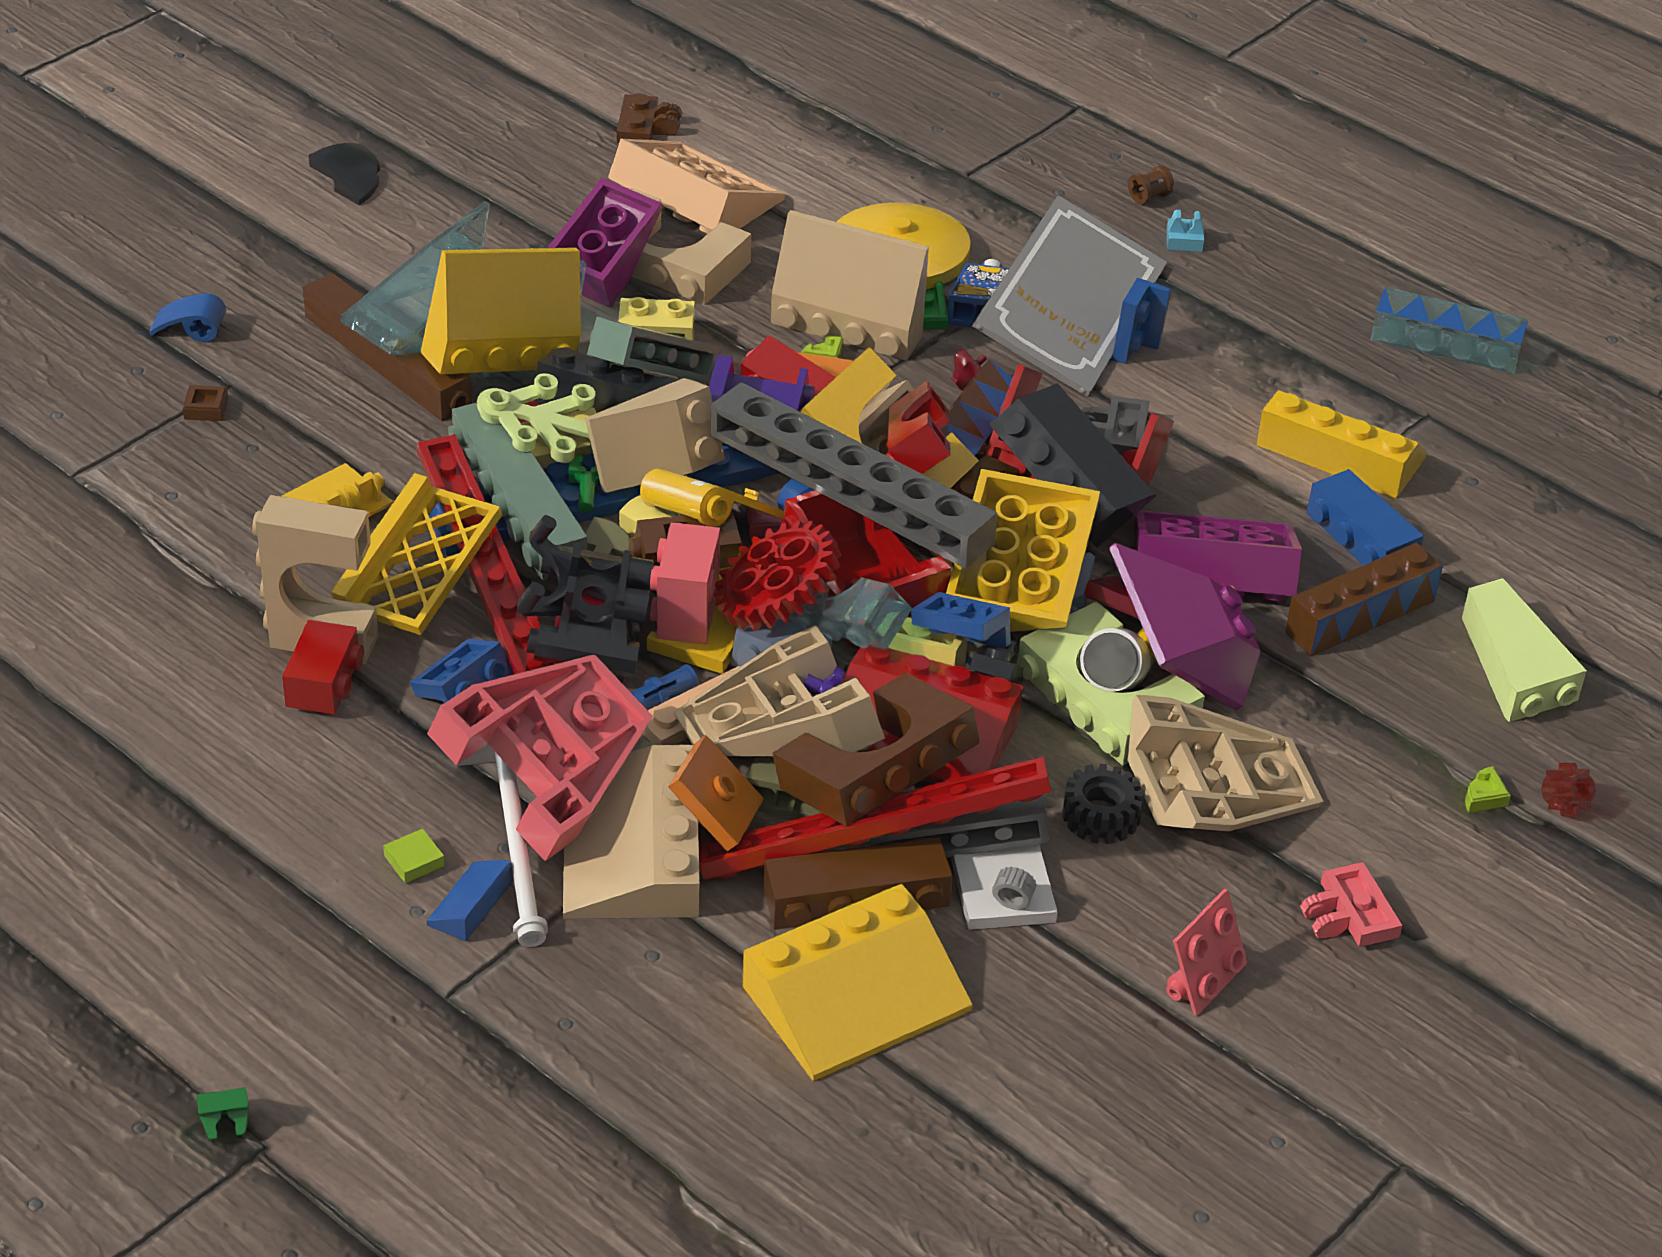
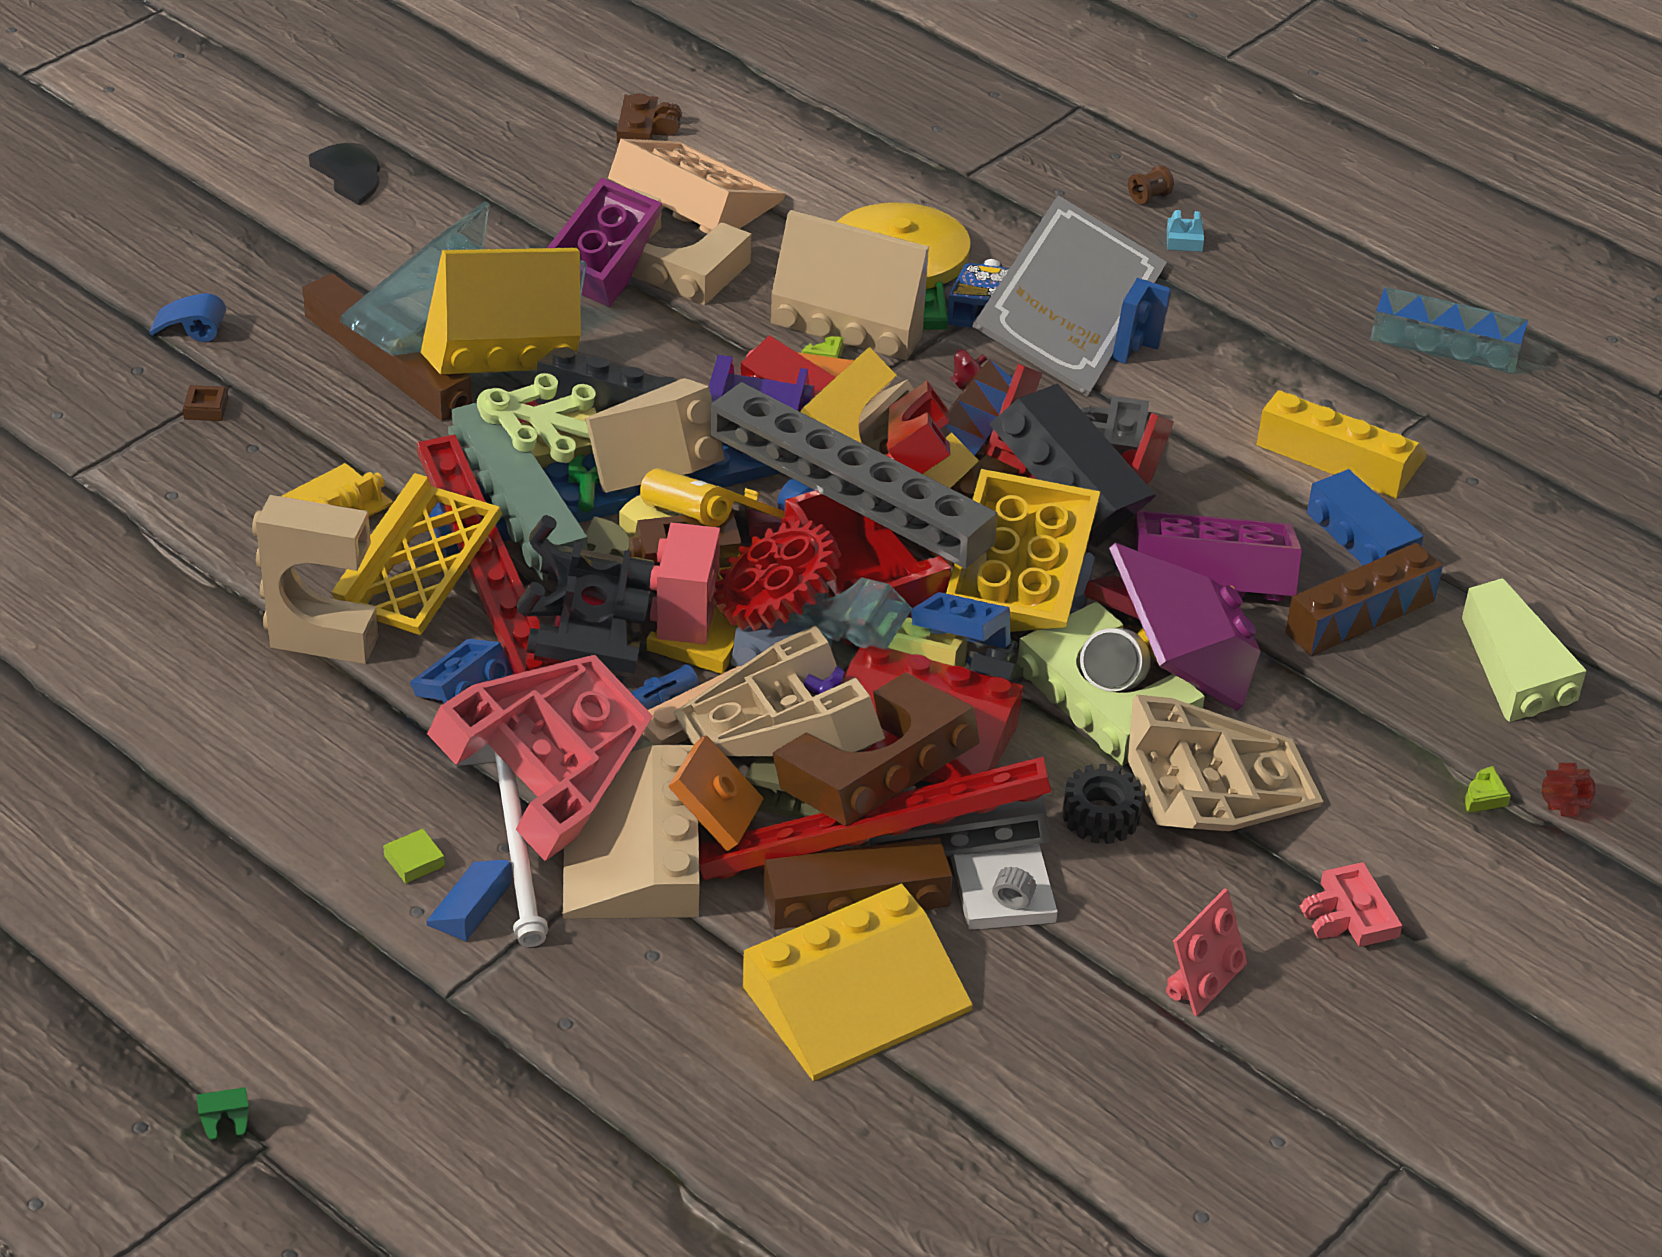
(322, 667): red brick -> none
(652, 350): sand green brick -> none
(665, 316): light yellow brick -> none

